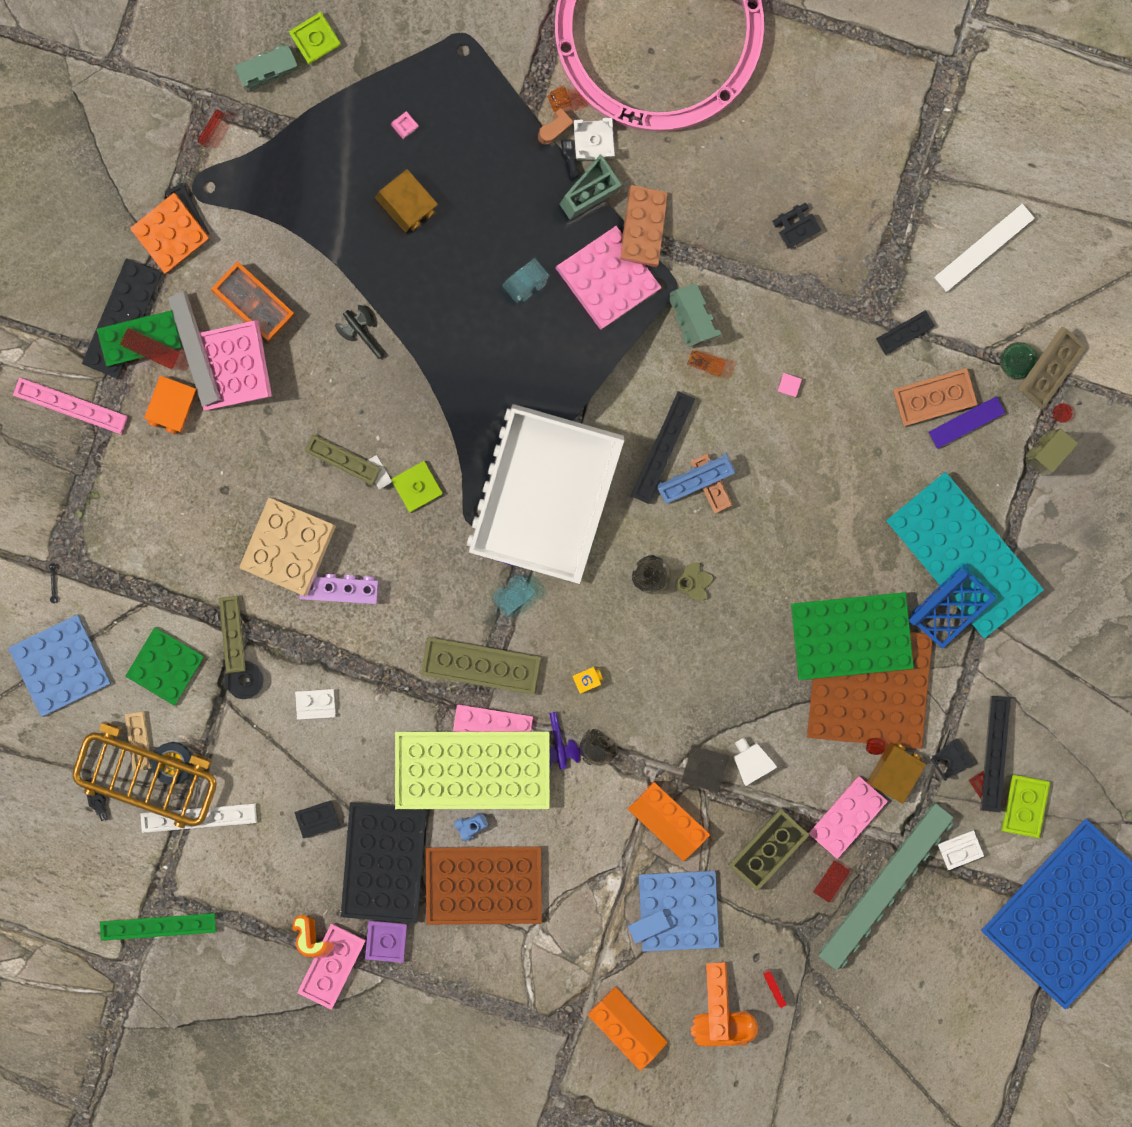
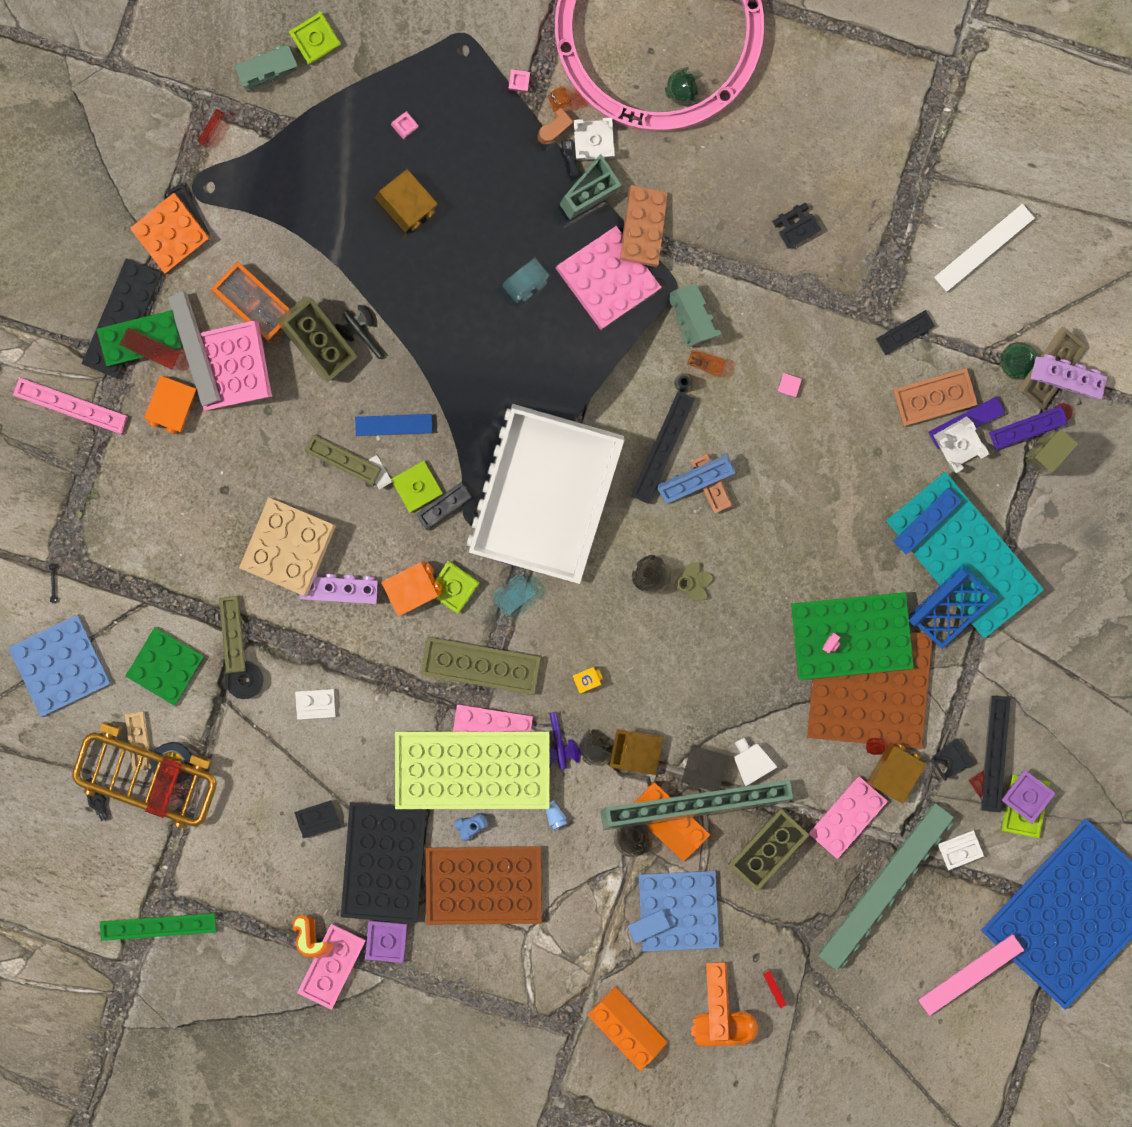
(163, 787): none -> clear red tile
(216, 817): white tile -> none
(316, 338): none -> olive brick
(393, 424): none -> blue tile
(412, 588): none -> orange brick
(444, 506): none -> black tile
(456, 586): none -> lime plate
(519, 80): none -> bright pink plate
(555, 816): none -> light blue cone
(633, 840): none -> clear smoke cylinder
(636, 752): none -> pearl gold brick
(681, 388): none -> black cone
(682, 88): none -> clear green cylinder
(696, 805): none -> sand green brick
(831, 644): none -> bright pink plate
(831, 881): clear red tile -> none
(927, 521): none -> blue plate
(960, 443): none -> white panel
(971, 974): none -> bright pink tile
(1028, 427): none -> dark purple tile
(1028, 796): none -> medium lavender plate
(1069, 377): none -> lavender brick

